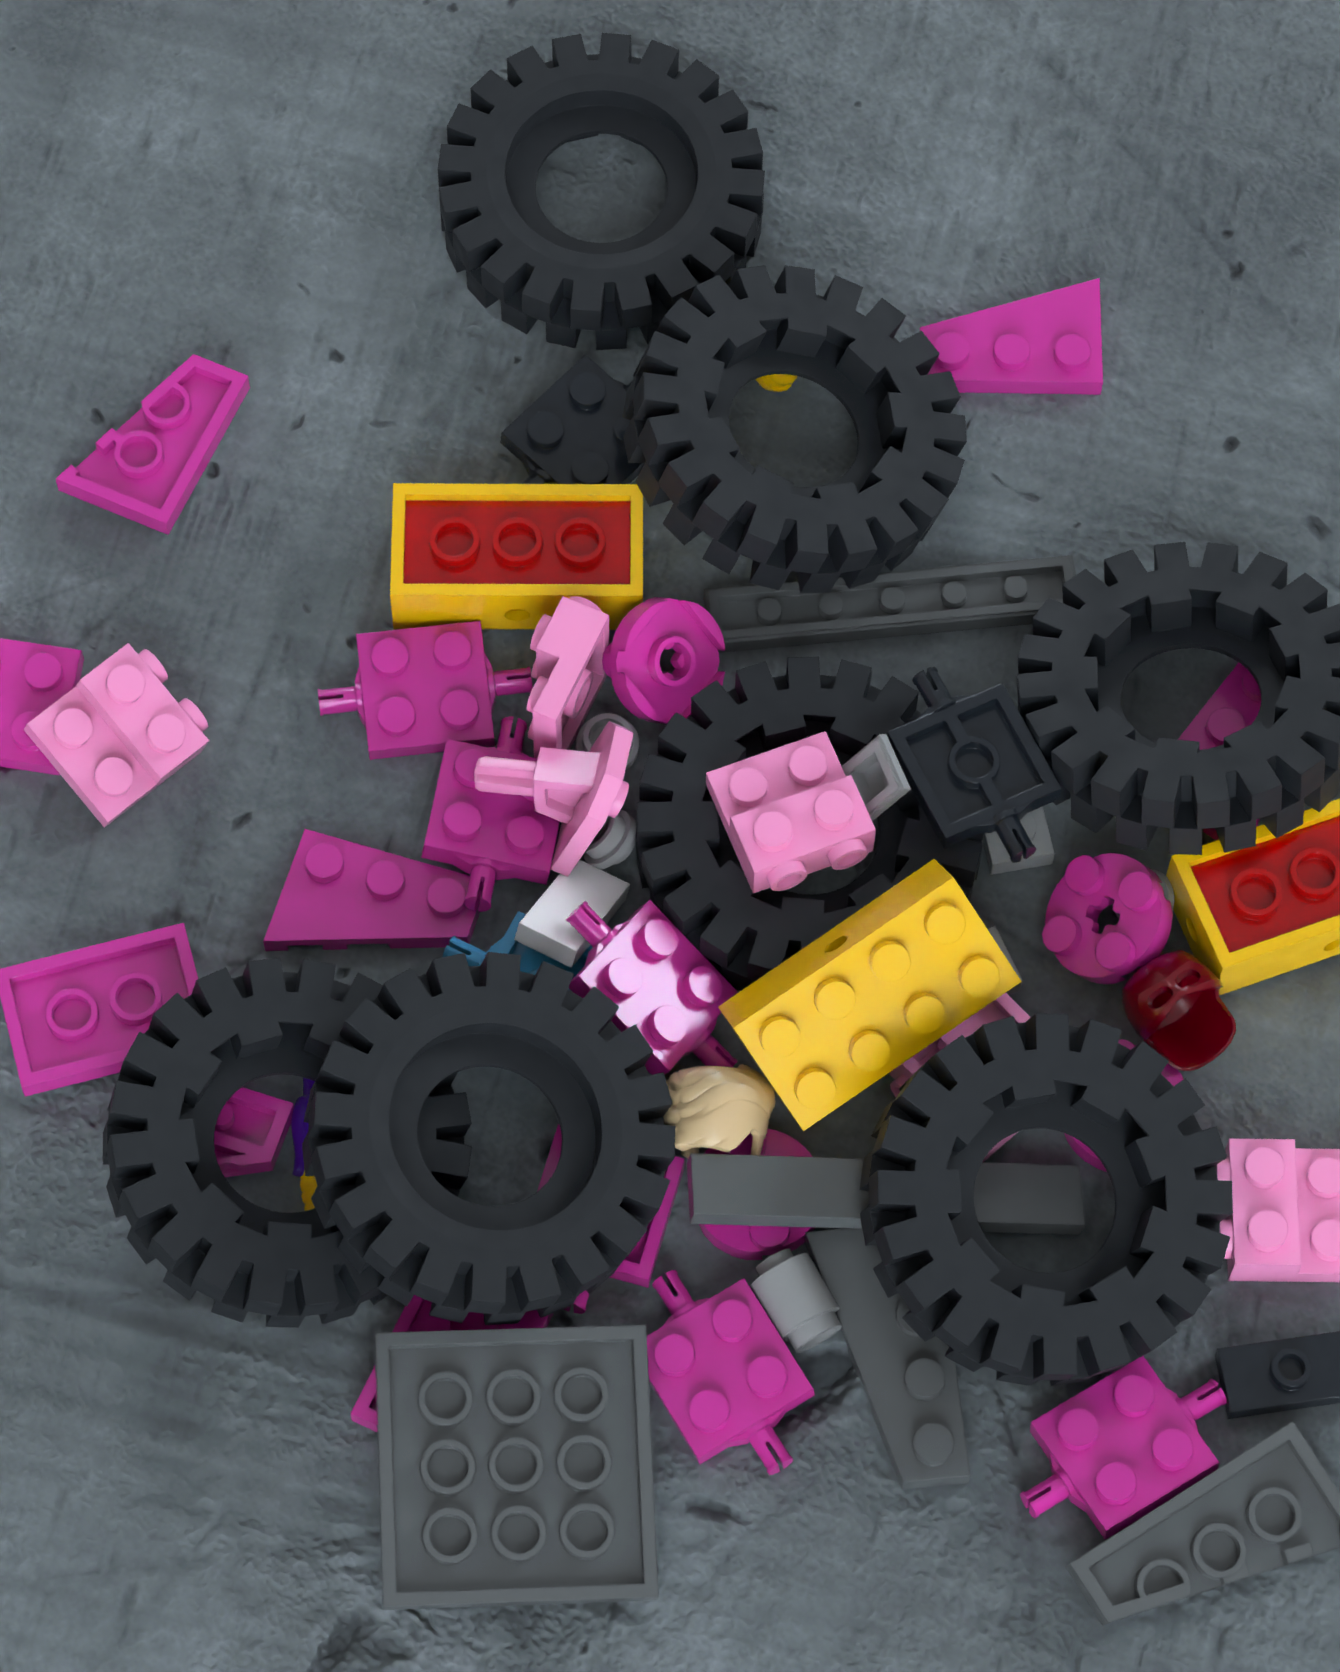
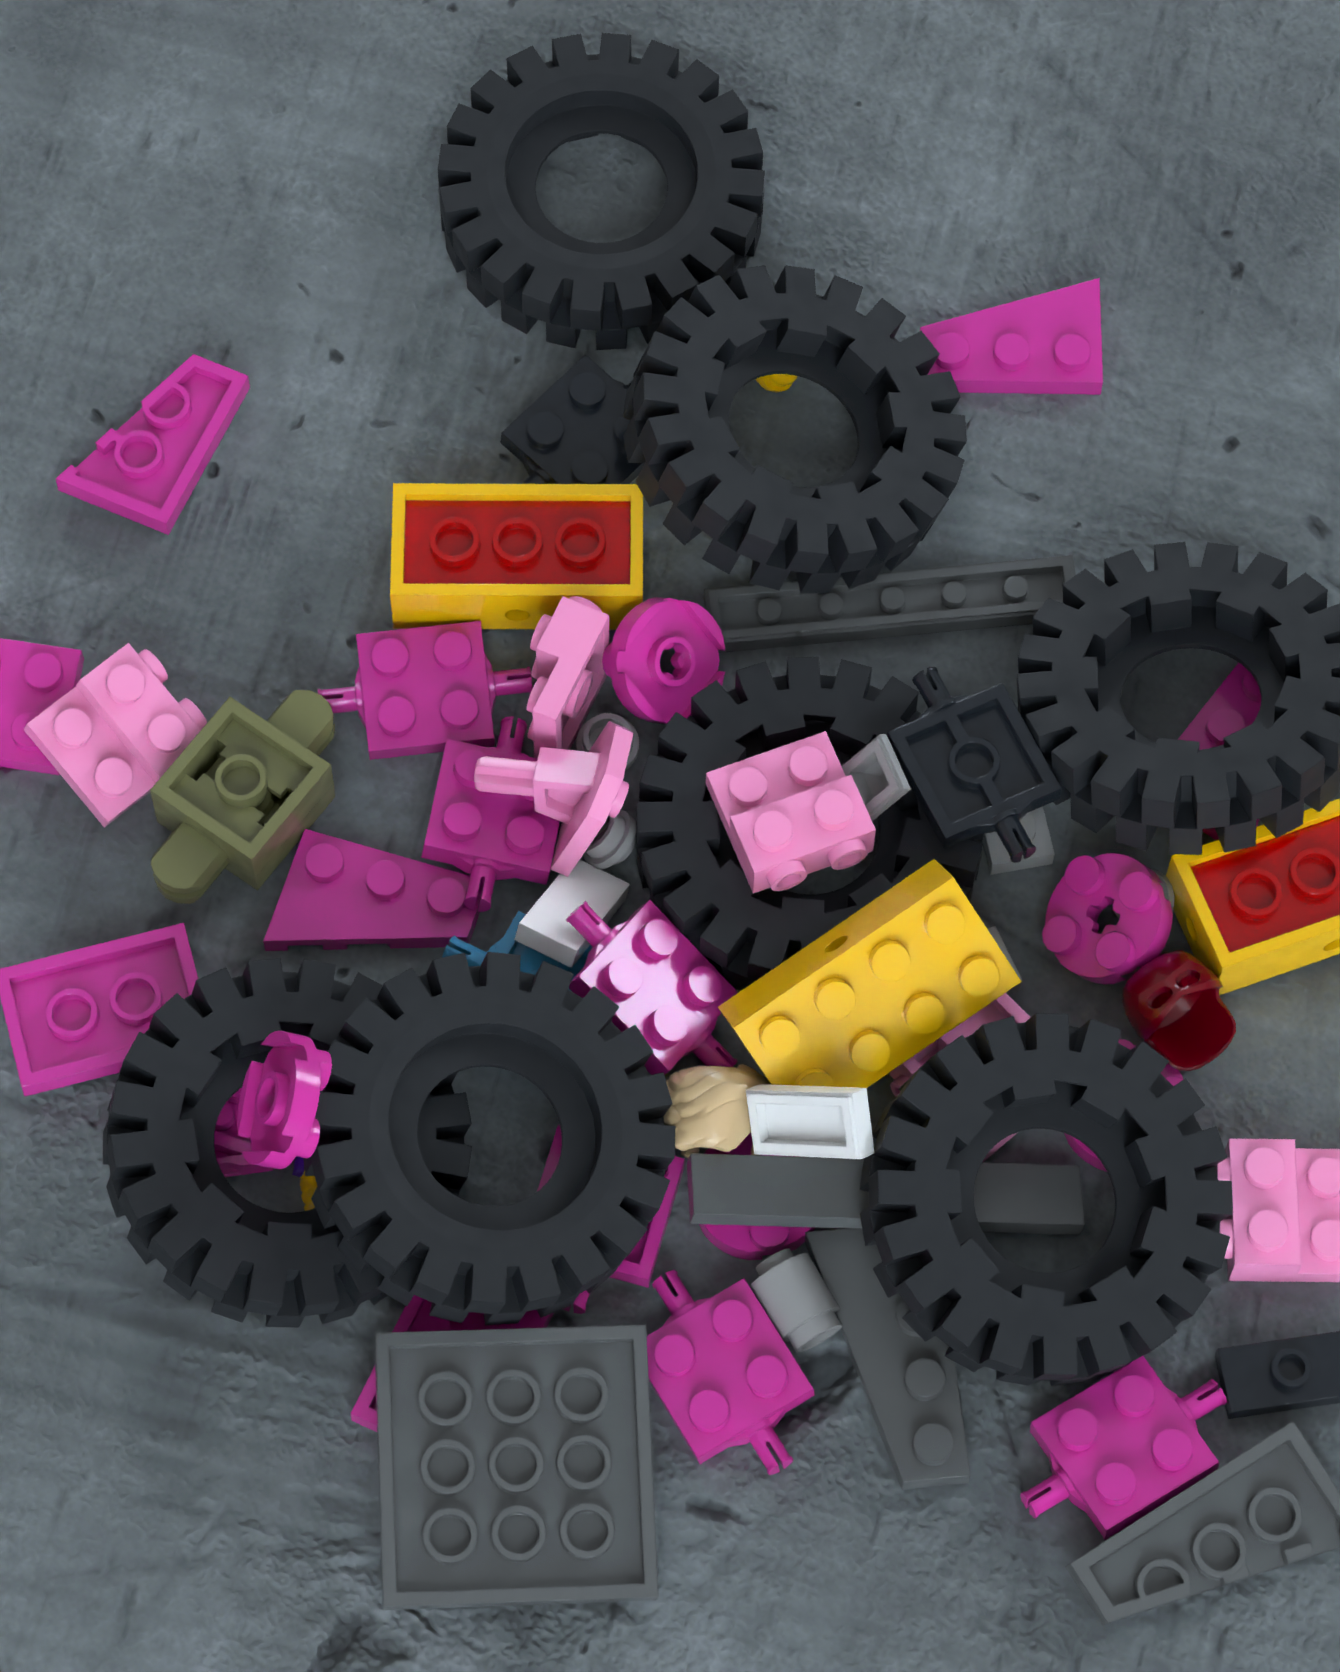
(220, 780): none -> olive brick
(282, 1100): none -> dark pink plate
(810, 1121): none -> white tile

